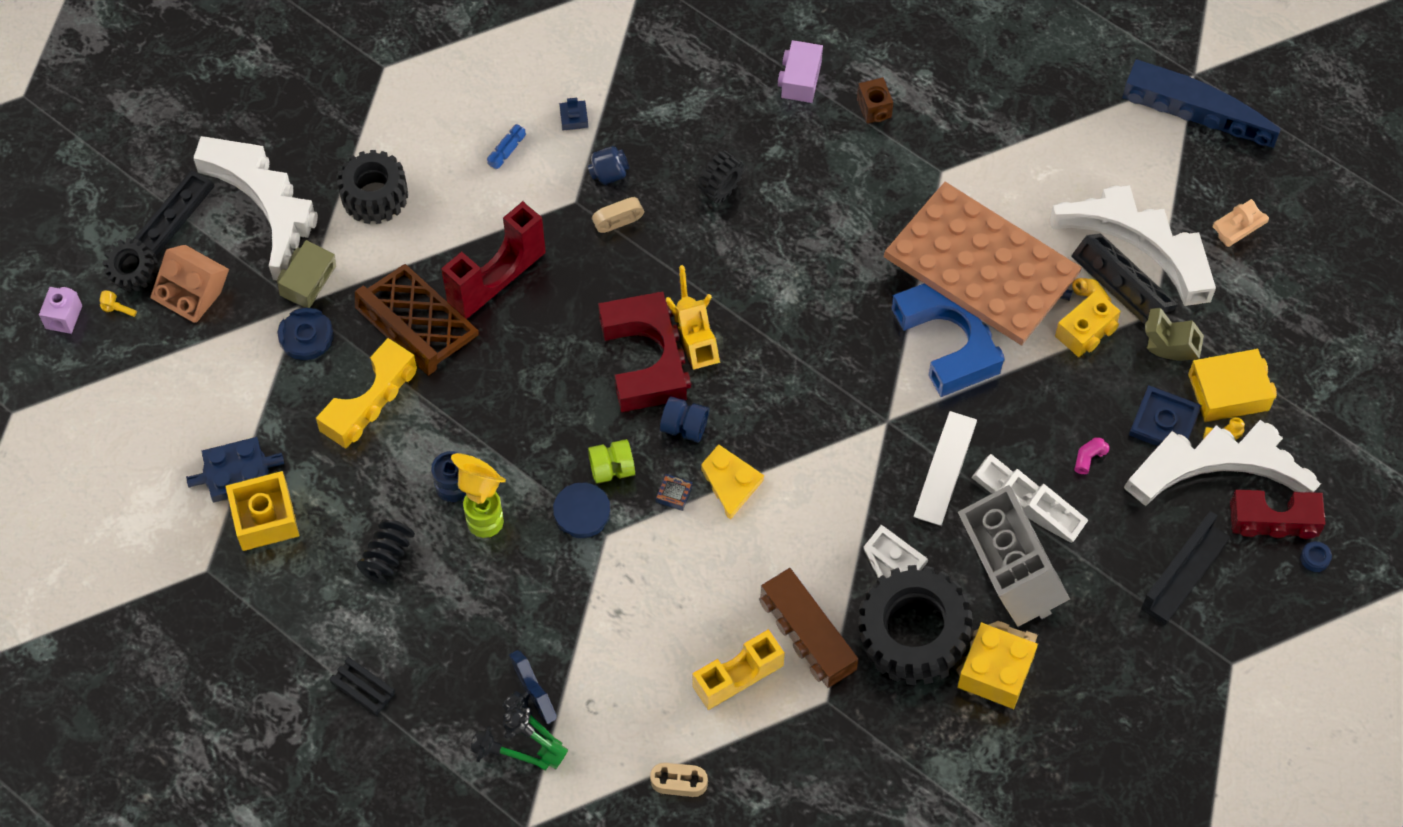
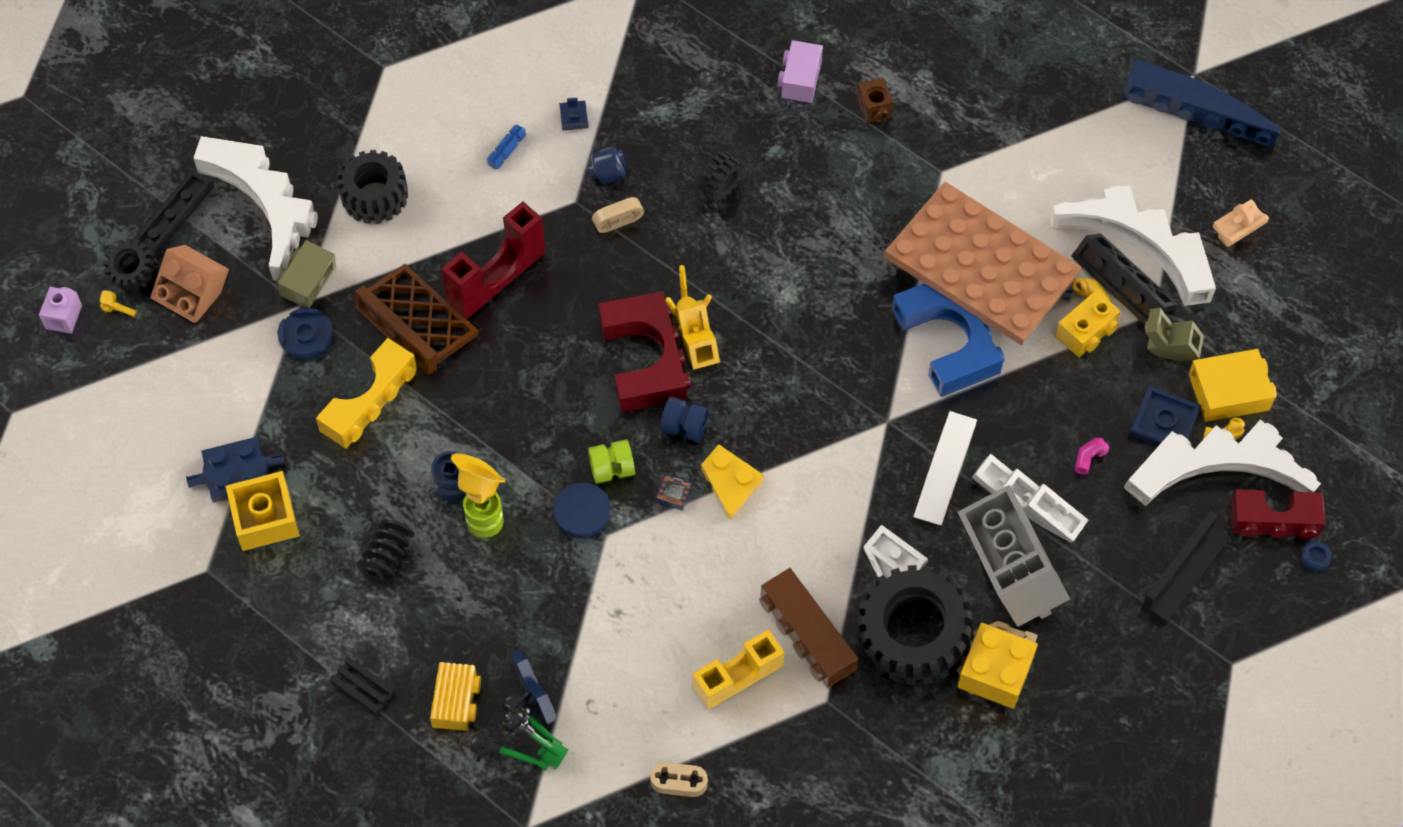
(454, 696): none -> yellow brick

